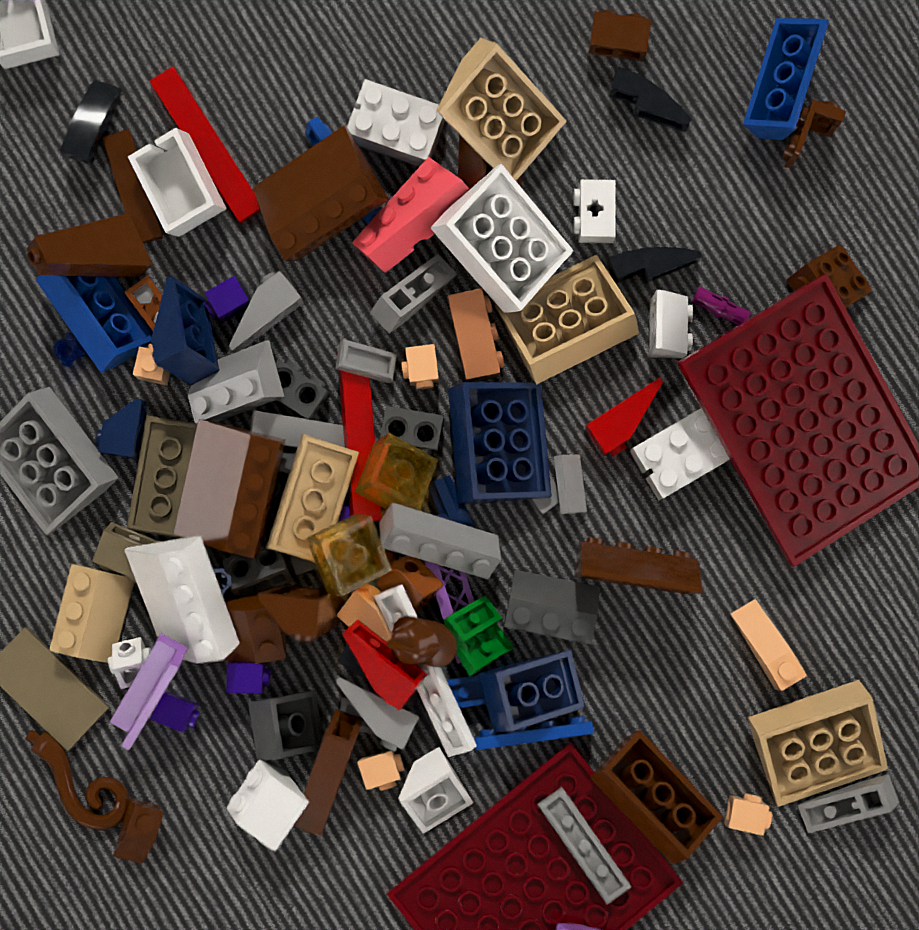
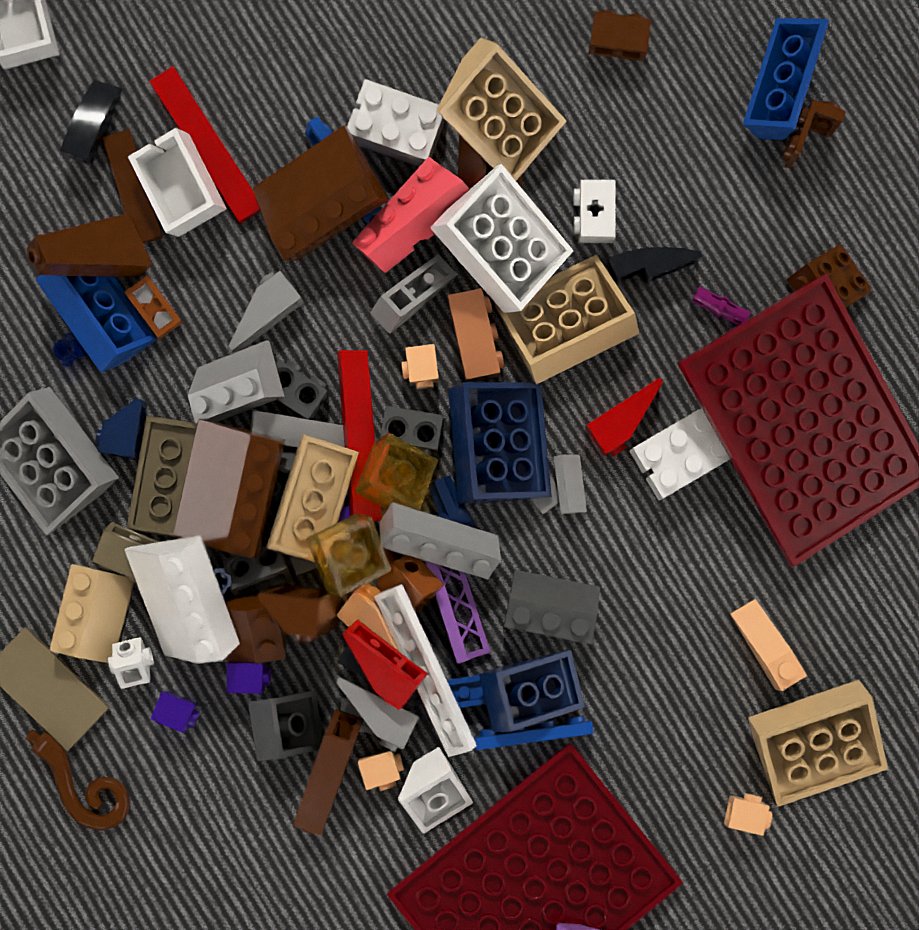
(138, 830): reddish brown slope -> none
(147, 370): light nougat brick -> none
(148, 687): medium lavender fence -> none
(184, 334): dark blue slope -> none
(226, 299): dark purple brick -> none
(267, 804): white slope -> none
(366, 361): light grey tile -> none
(422, 642): reddish brown piece -> none
(478, 635): green slope -> none
(584, 845): light grey tile -> none
(638, 568): reddish brown slope -> none
(649, 100): black slope -> none
(656, 797): reddish brown brick -> none
(669, 325): white slope -> none
(849, 804): light grey slope -> none

